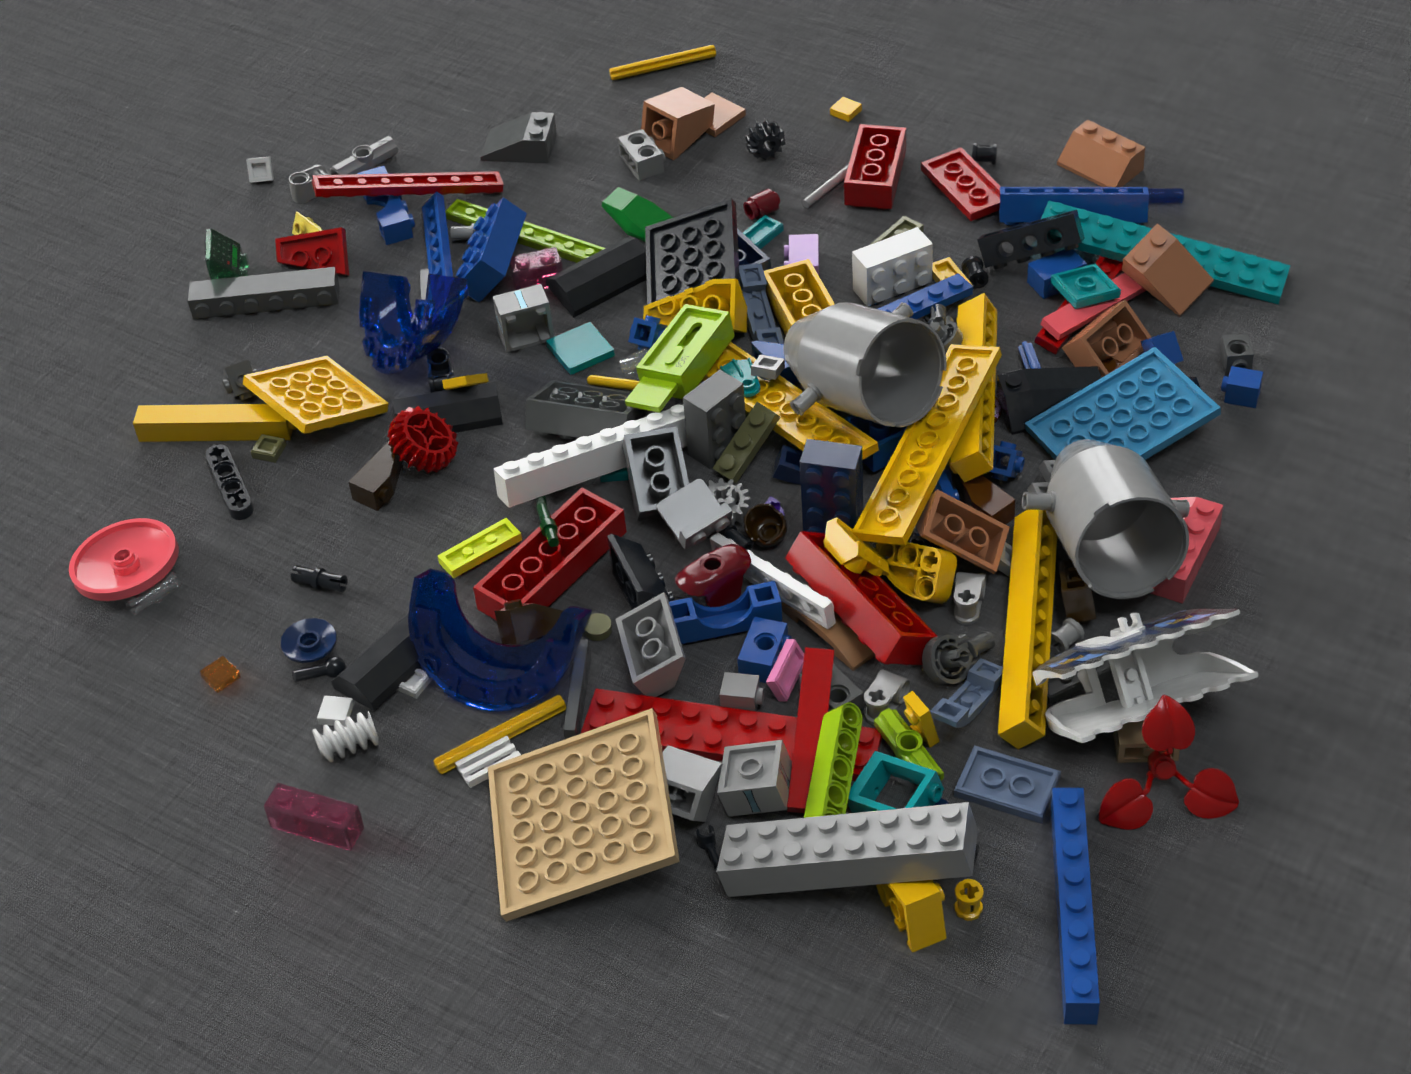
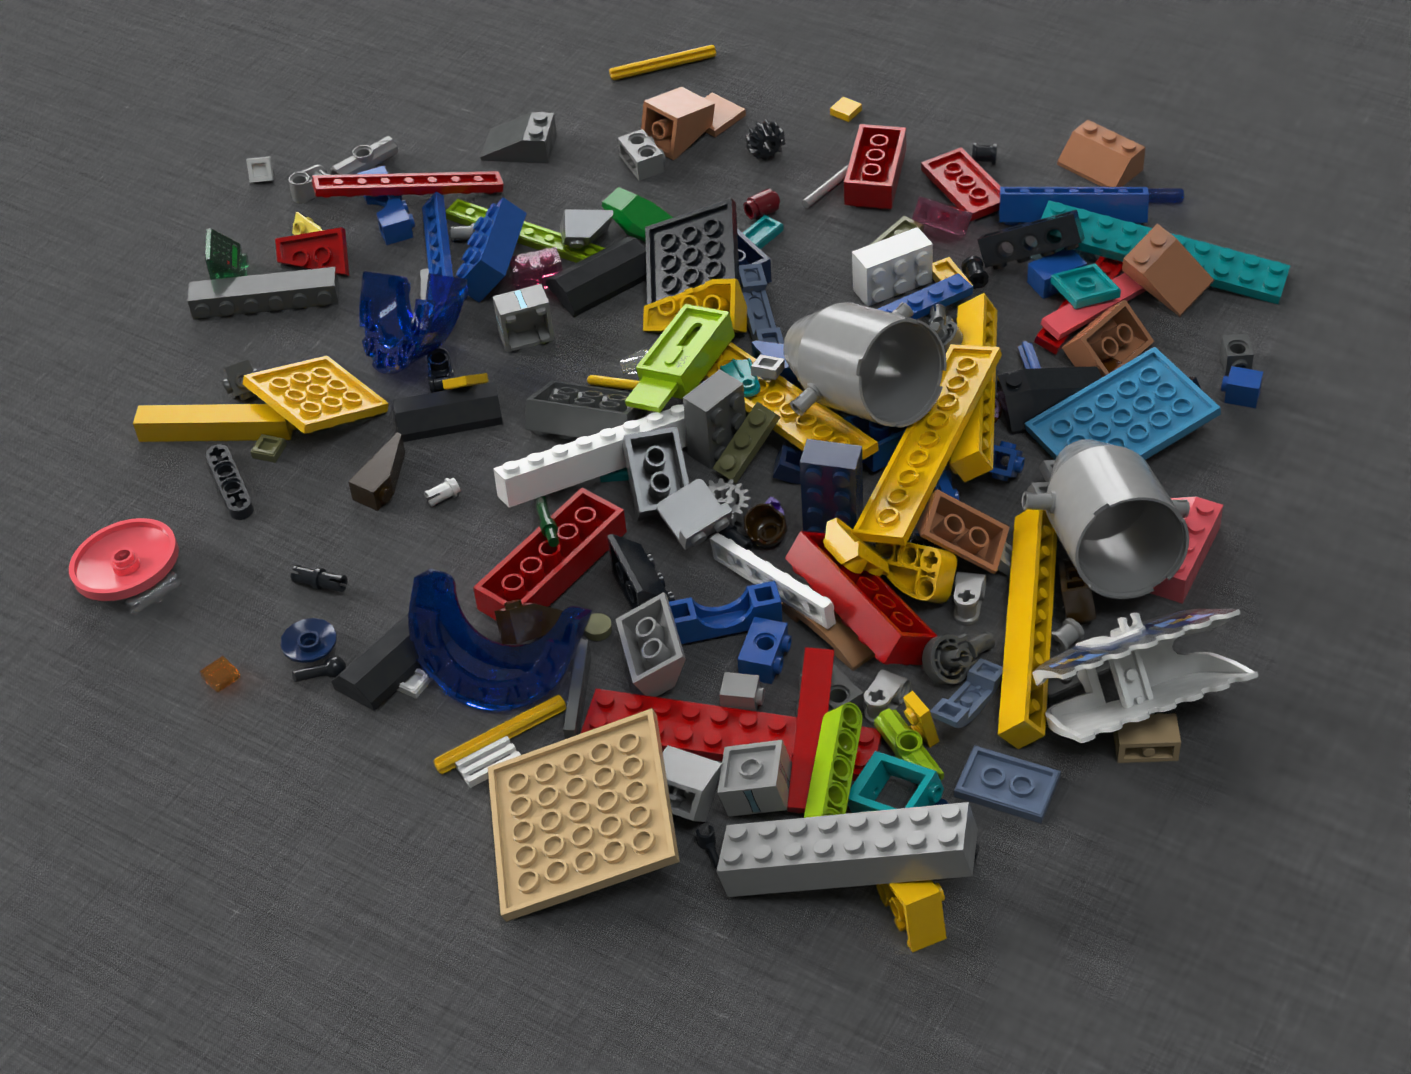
(314, 816): clear pink brick -> none
(335, 709): white tile -> none
(346, 736): white piece -> none
(422, 439): red gear -> none
(443, 491): none -> white pin
(479, 547): neon yellow plate -> none
(580, 348): teal tile -> none
(583, 226): none -> light grey slope
(646, 331): blue brick -> none
(716, 575): dark red piece -> none
(786, 670): bright pink tile -> none
(795, 292): yellow brick -> none
(802, 248): lavender brick -> none
(942, 216): none -> clear pink brick
(973, 897): yellow bush -> none
(986, 498): reddish brown slope -> none
(1074, 907): blue brick -> none
(1166, 344): blue brick -> none
(1167, 728): red plant -> none

